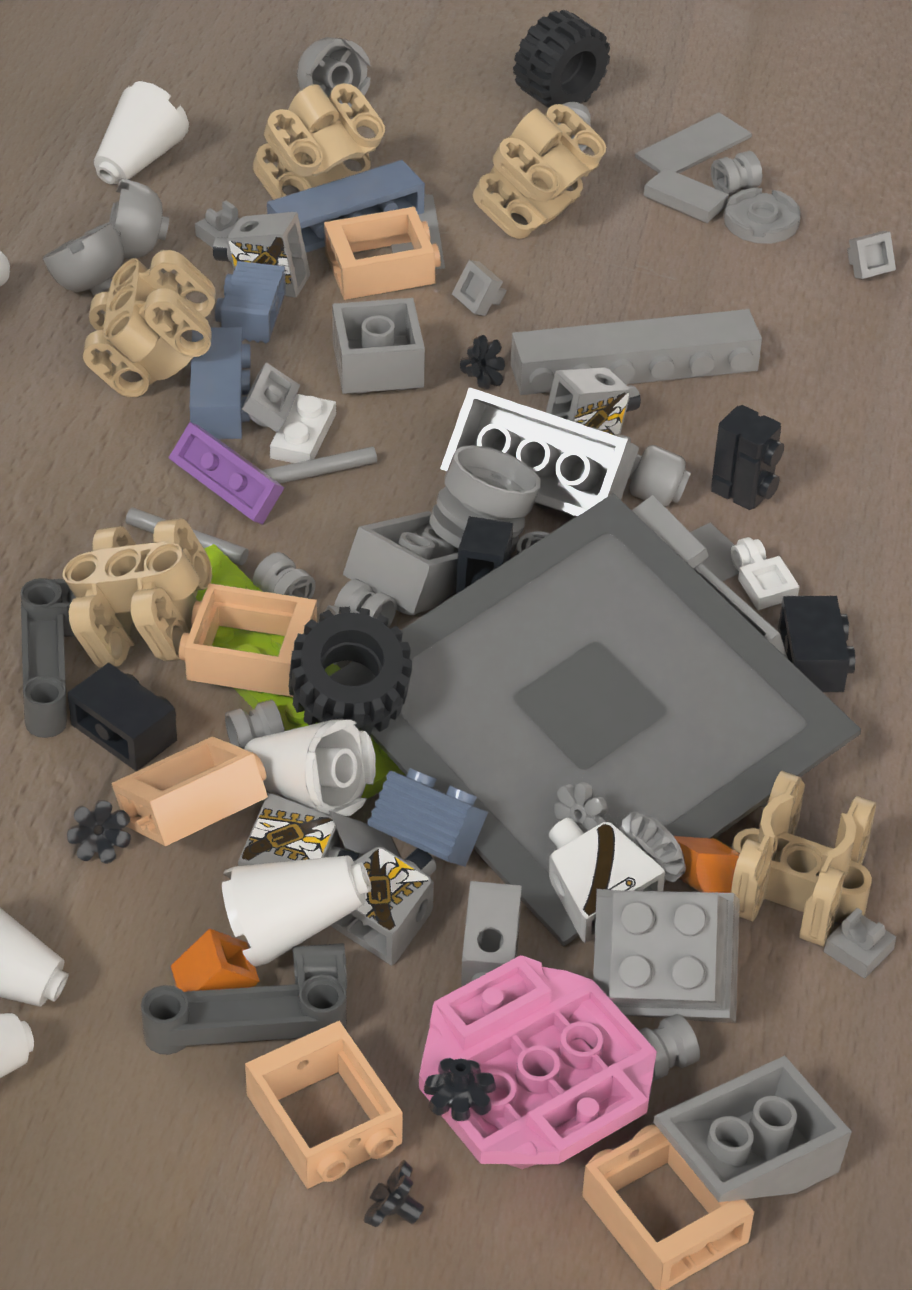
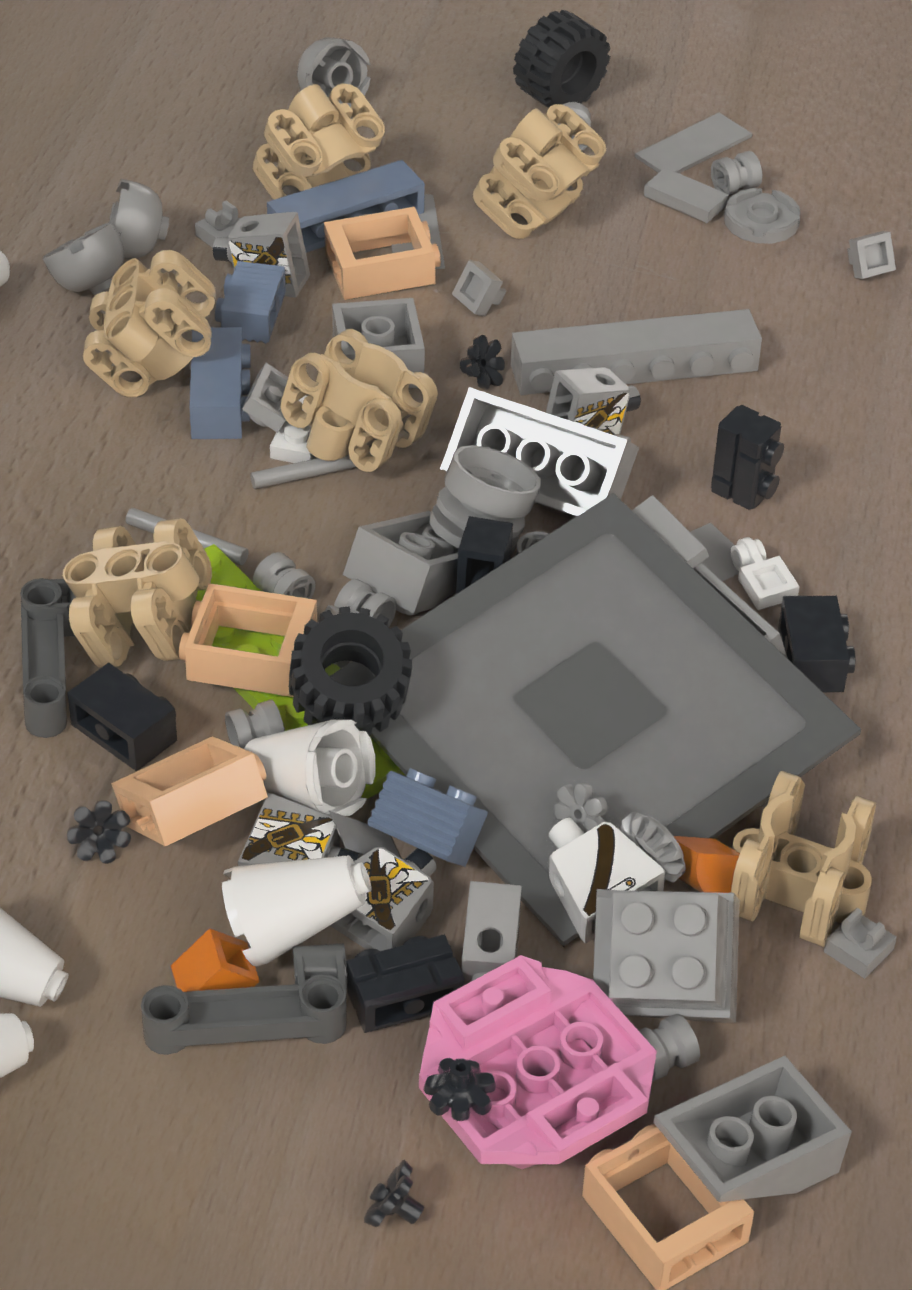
(139, 132): white cone -> none
(226, 473): medium lavender plate -> none
(308, 1062): light nougat window -> none
(357, 402): none -> tan piece
(401, 981): none -> black brick
(658, 474): light grey head -> none

